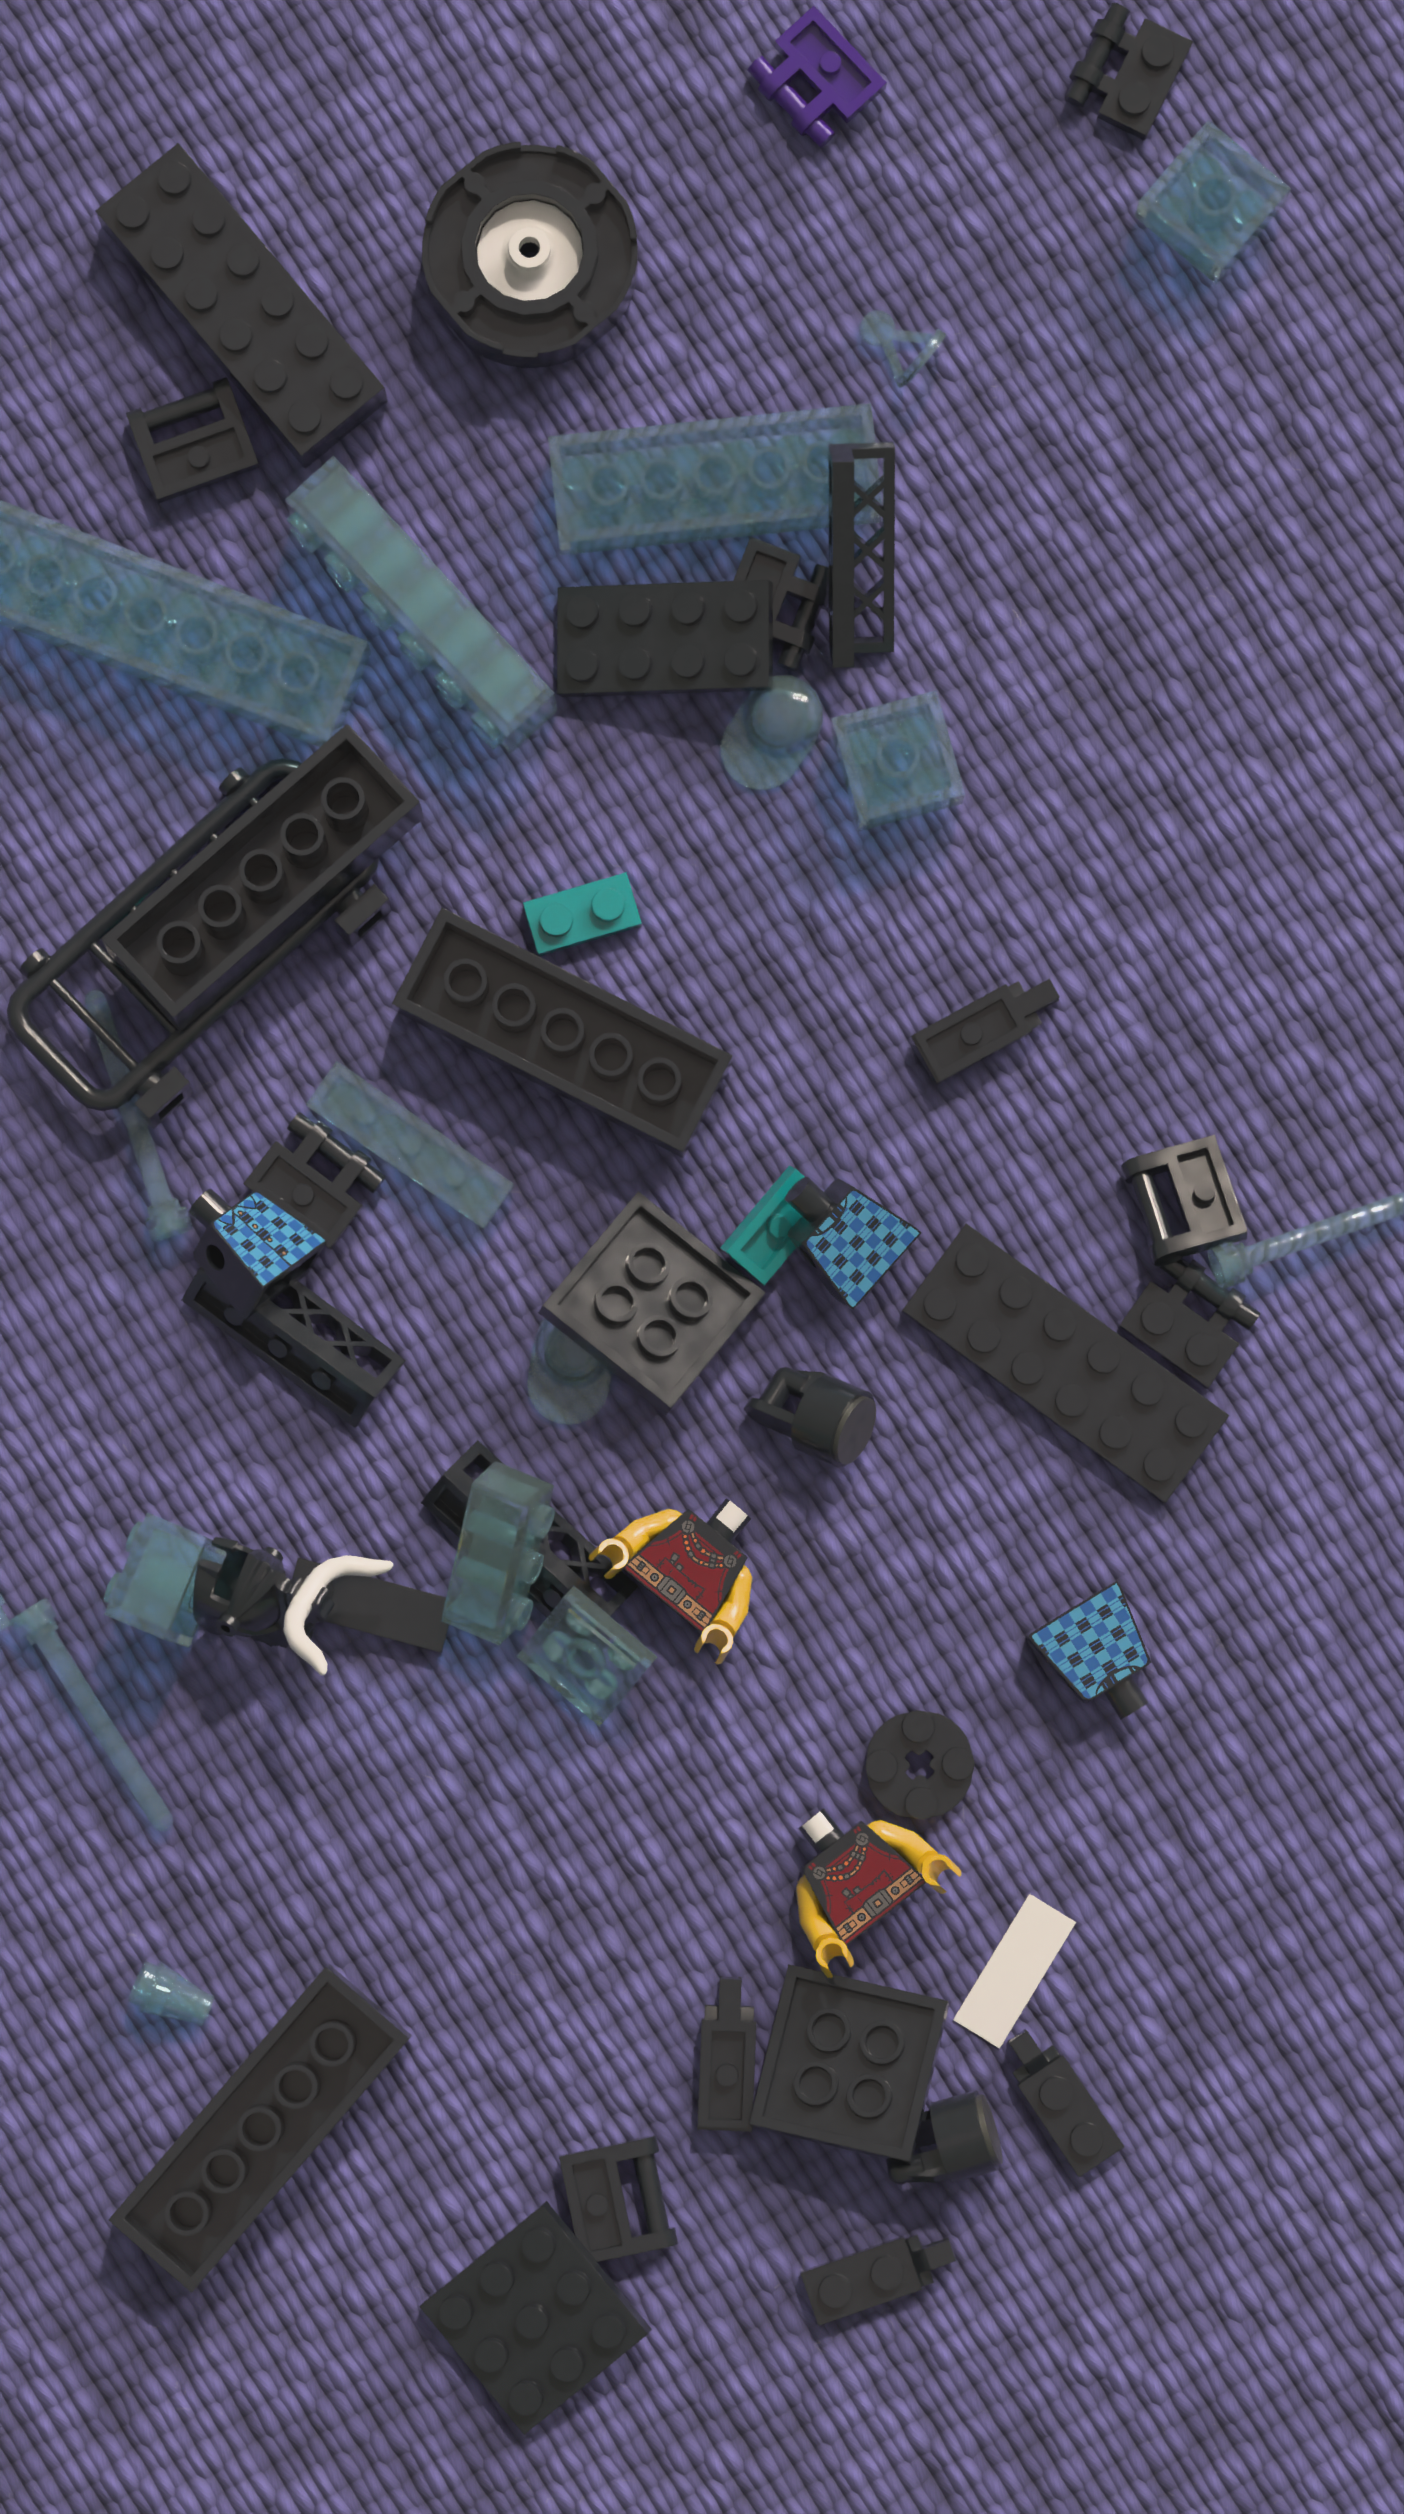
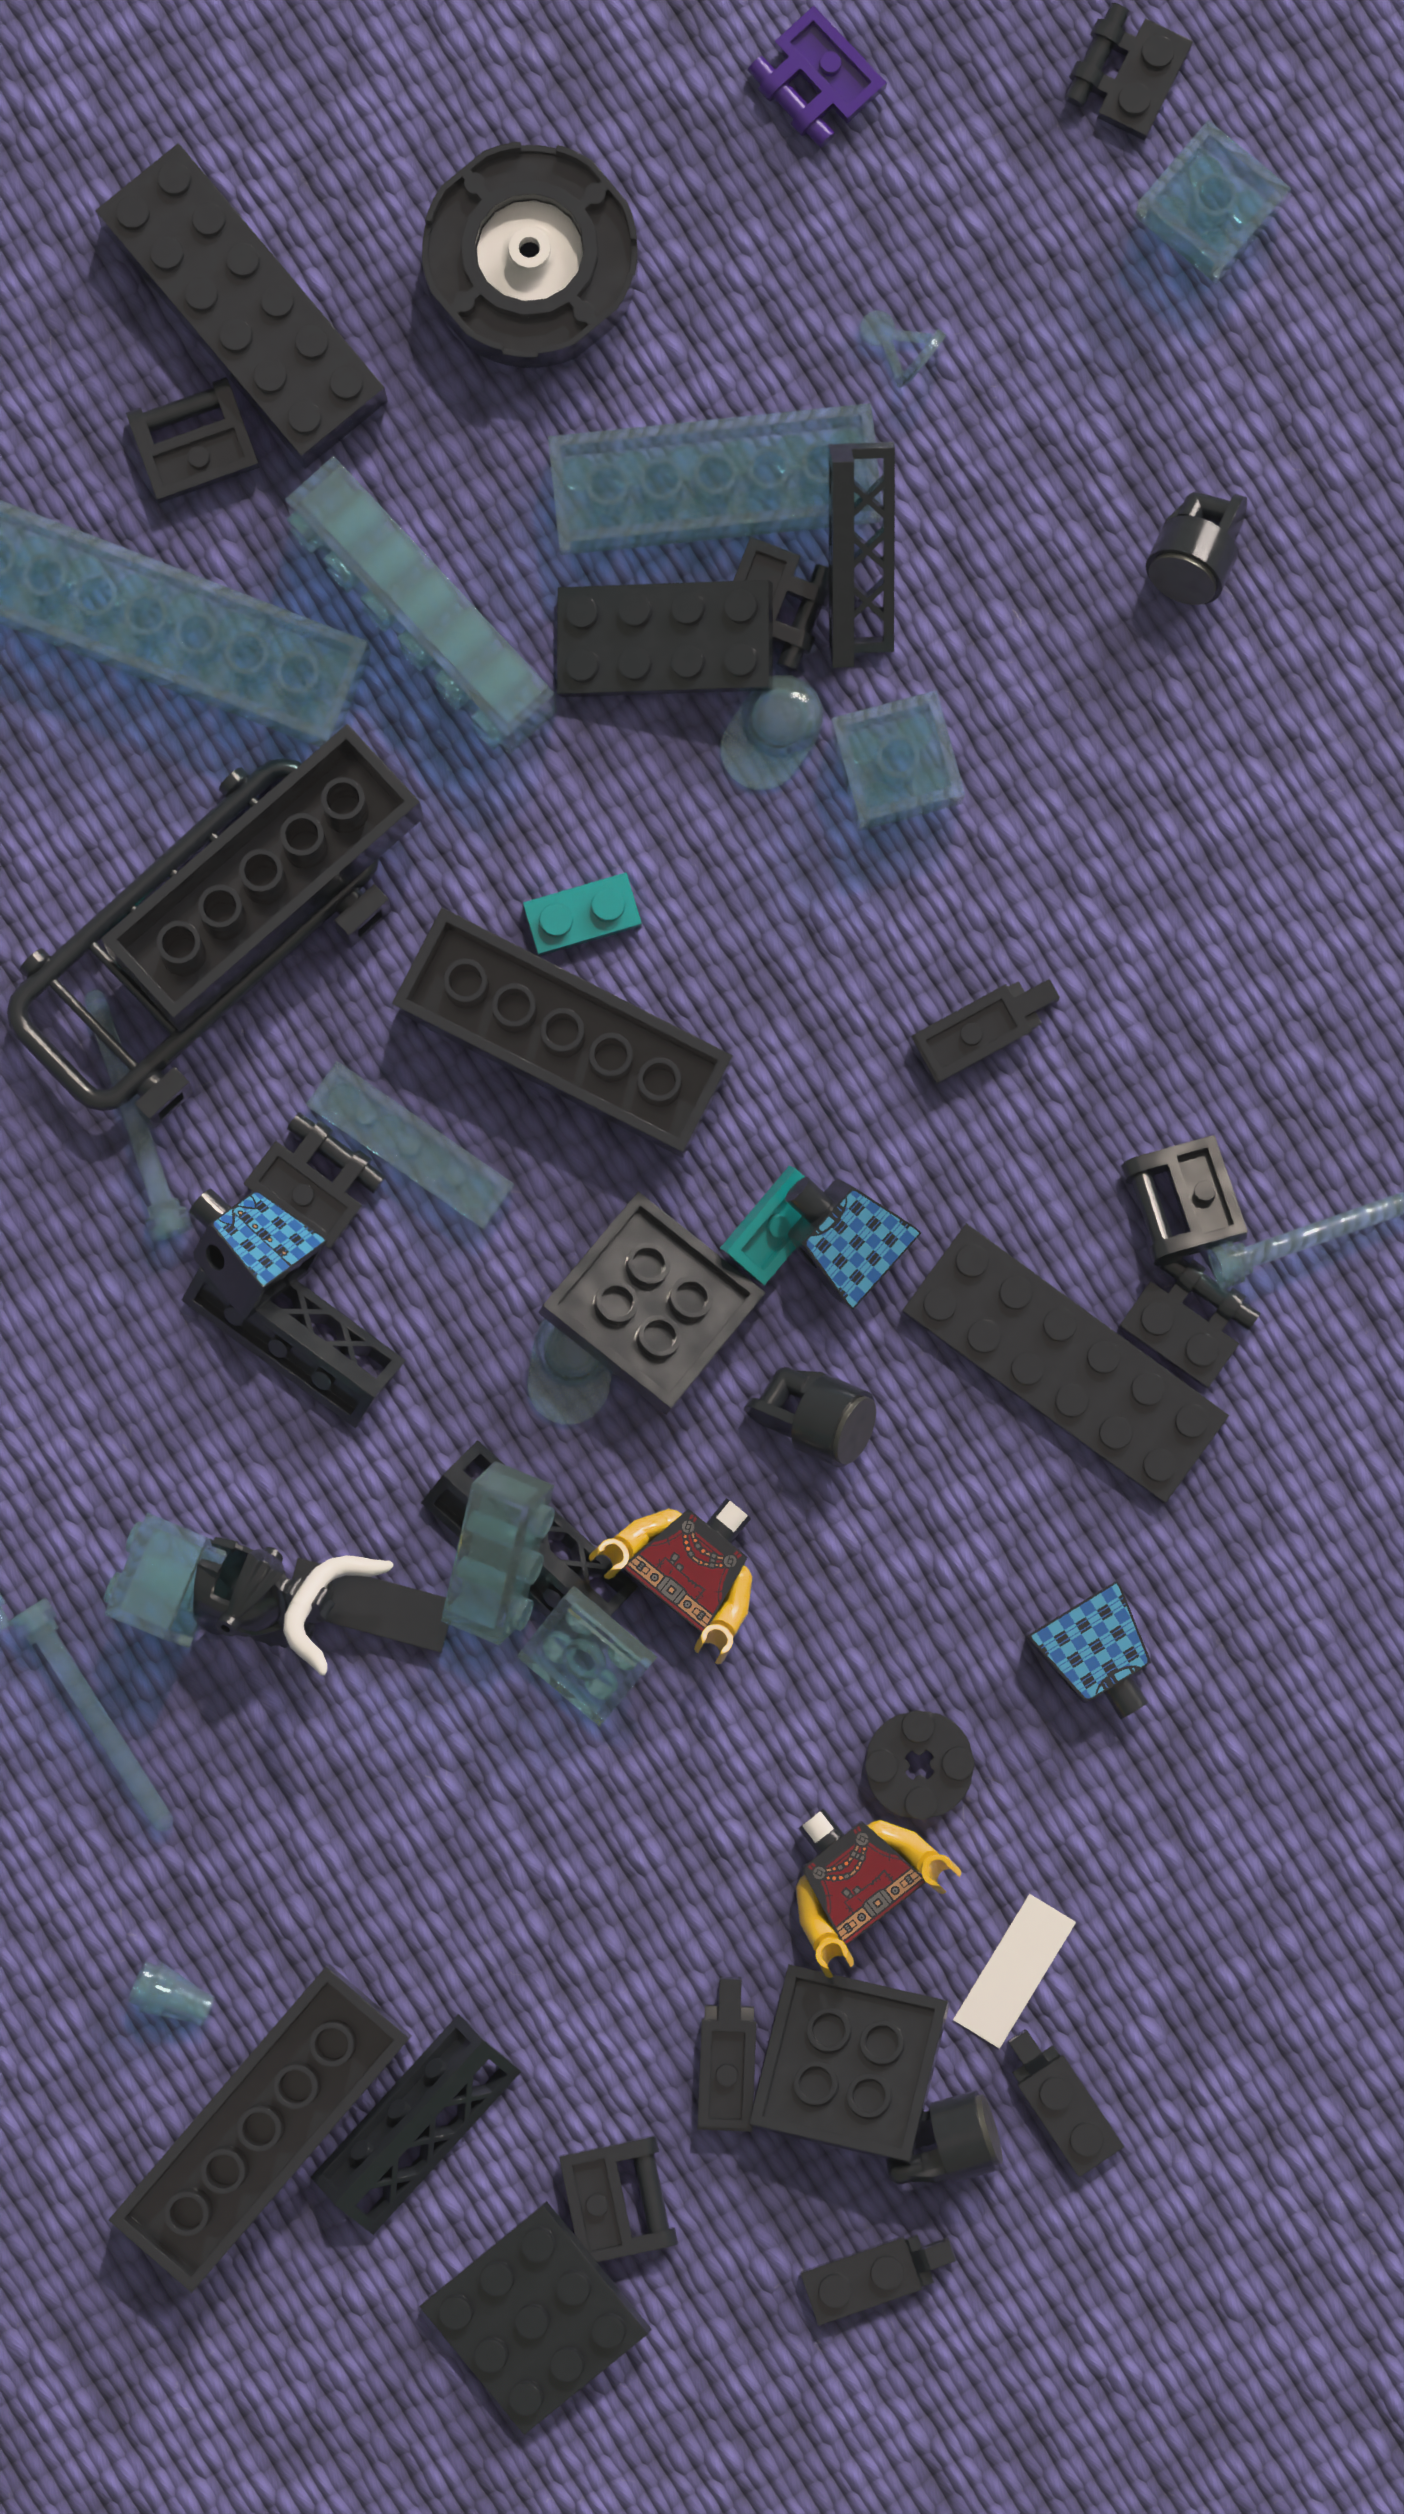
(408, 2120): none -> black fence
(1194, 554): none -> black piece

